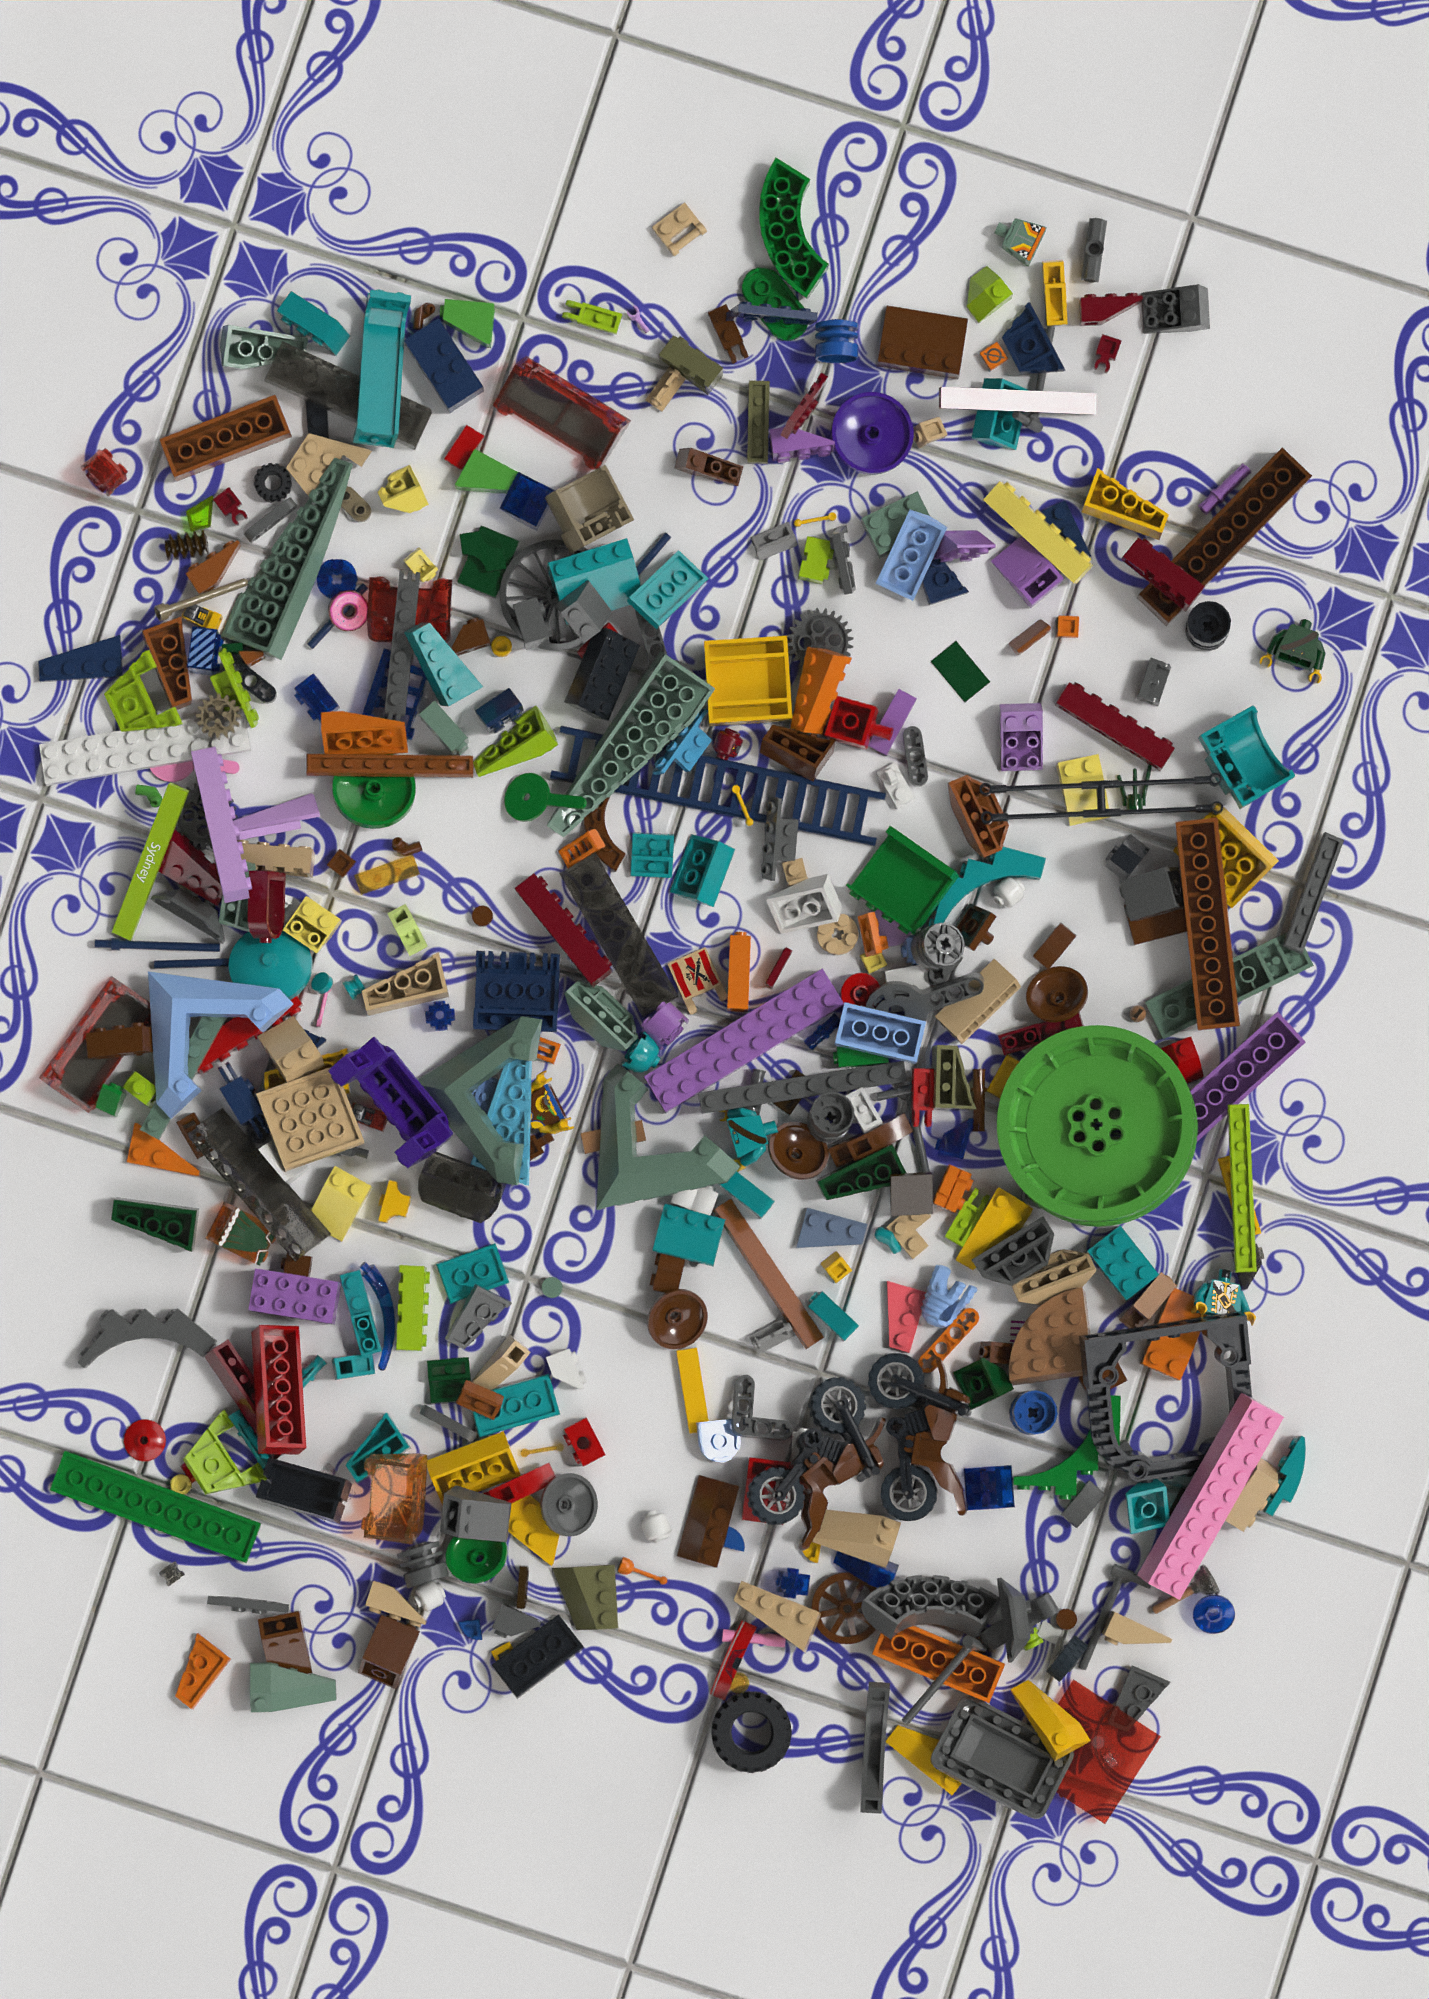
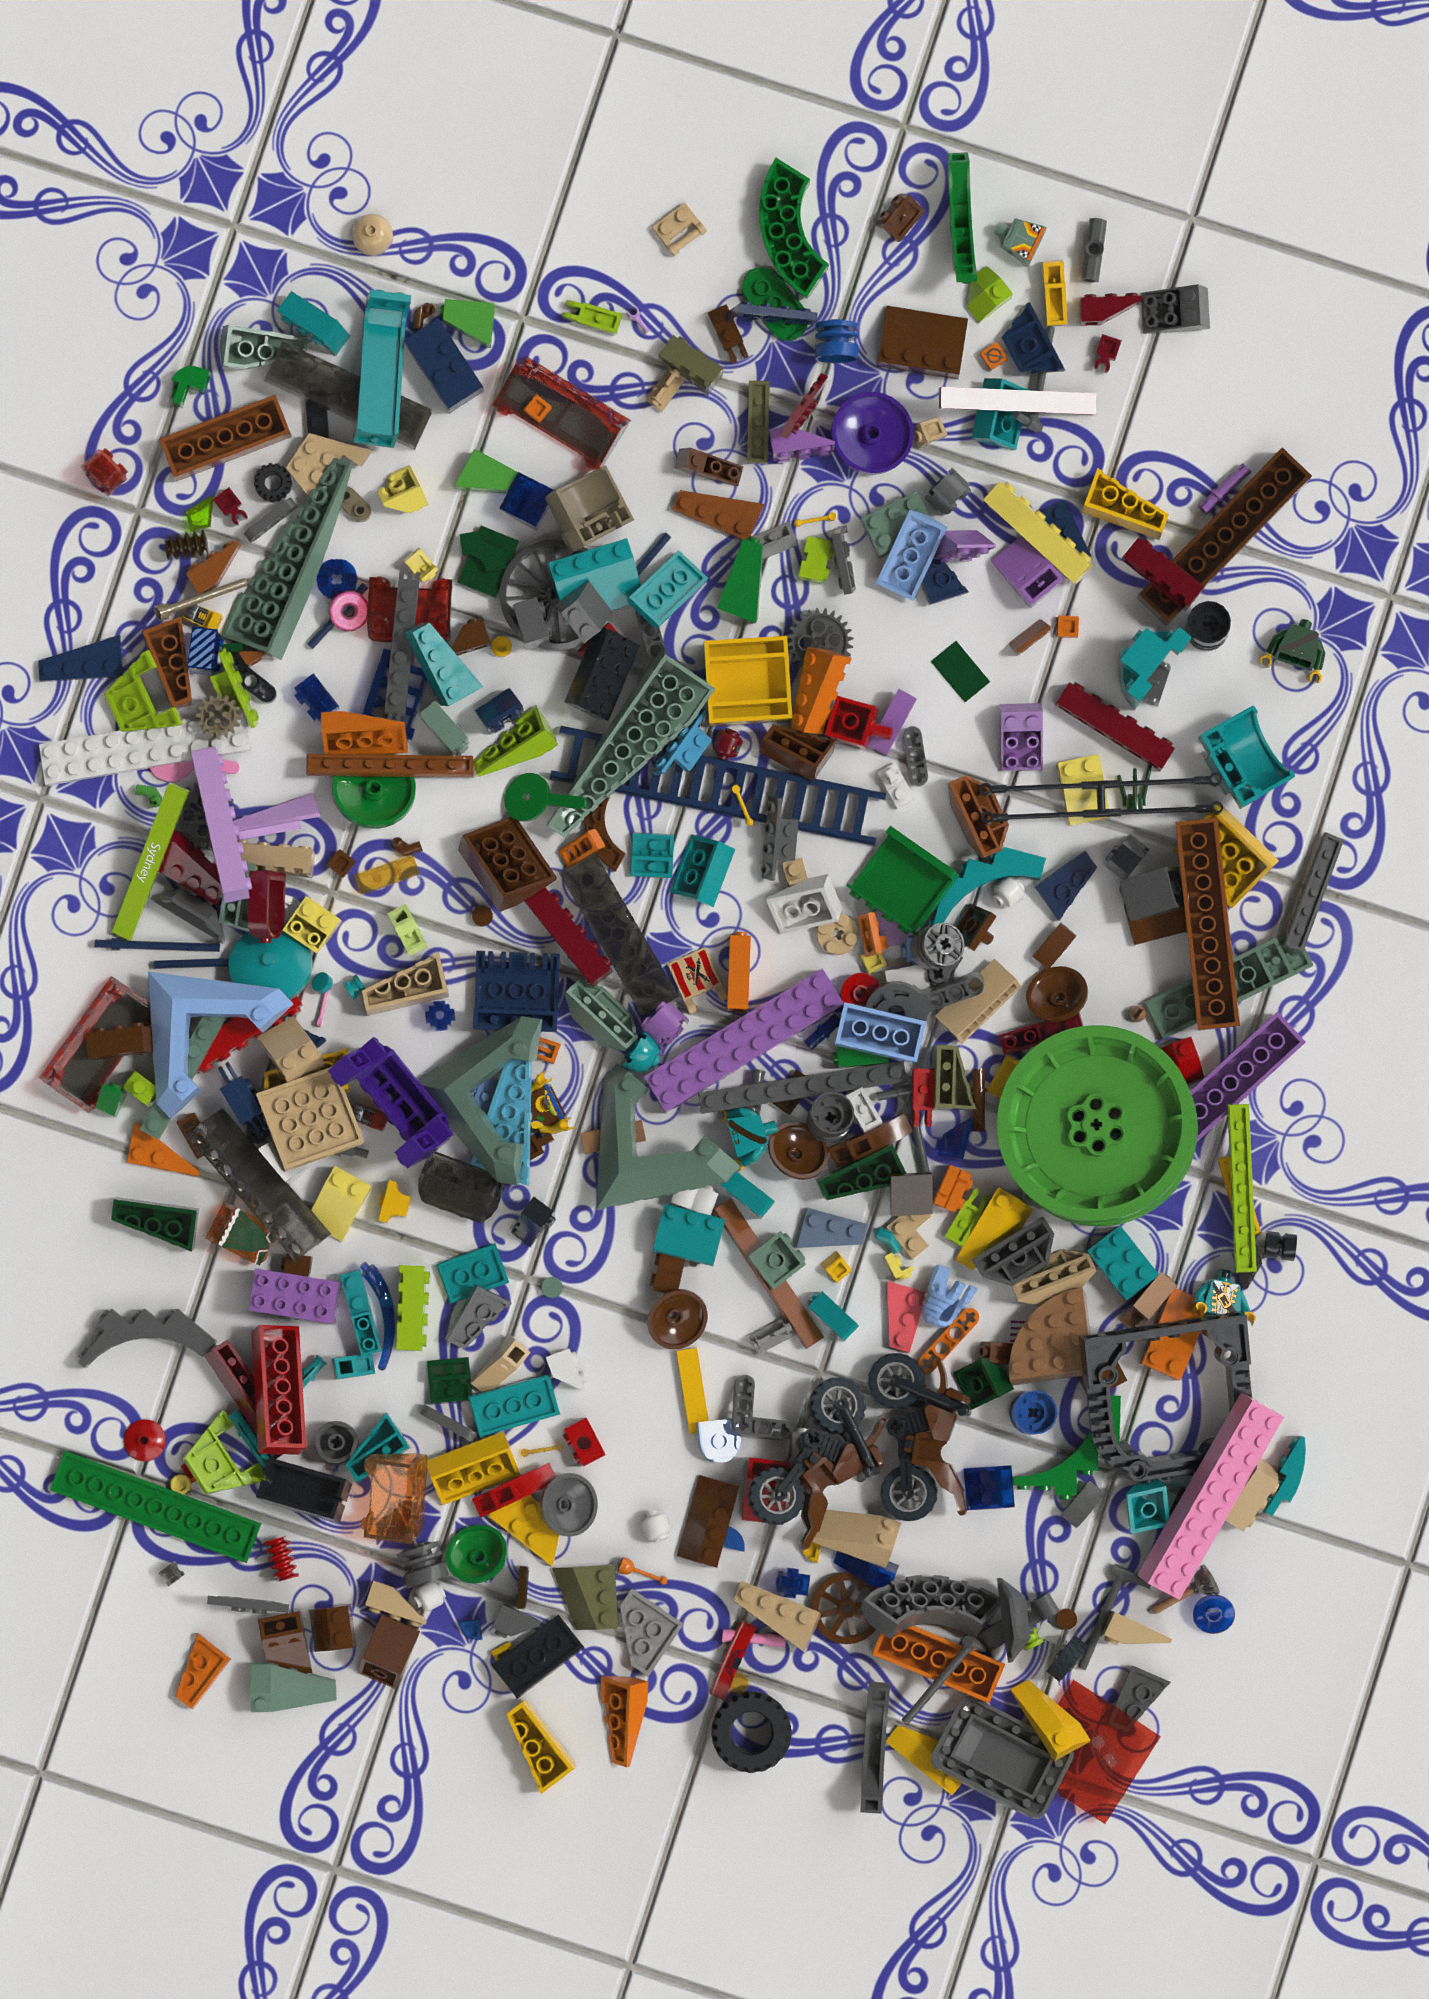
(189, 378): none -> green brick
(281, 1559): none -> red piece
(325, 1446): none -> dark grey brick
(332, 1628): none -> reddish brown slope
(372, 234): none -> tan cylinder
(464, 447): red tile -> none
(474, 1515): dark grey slope -> none
(480, 1399): dark orange slope -> none
(506, 862): none -> reddish brown slope
(533, 1221): none -> black wedge
(537, 408): none -> orange tile
(539, 1746): none -> yellow wedge
(625, 1708): none -> orange wedge
(647, 1631): none -> light grey plate
(721, 513): none -> dark orange wing
(743, 585): none -> green slope
(777, 1260): none -> sand green plate
(778, 967): dark red tile -> none
(894, 1265): none -> light yellow bracket
(900, 216): none -> reddish brown bracket
(947, 491): none -> dark grey brick
(961, 217): none -> green arch
(1065, 883): none -> dark blue wing
(1144, 658): none -> teal piece
(1287, 1249): none -> black wheel

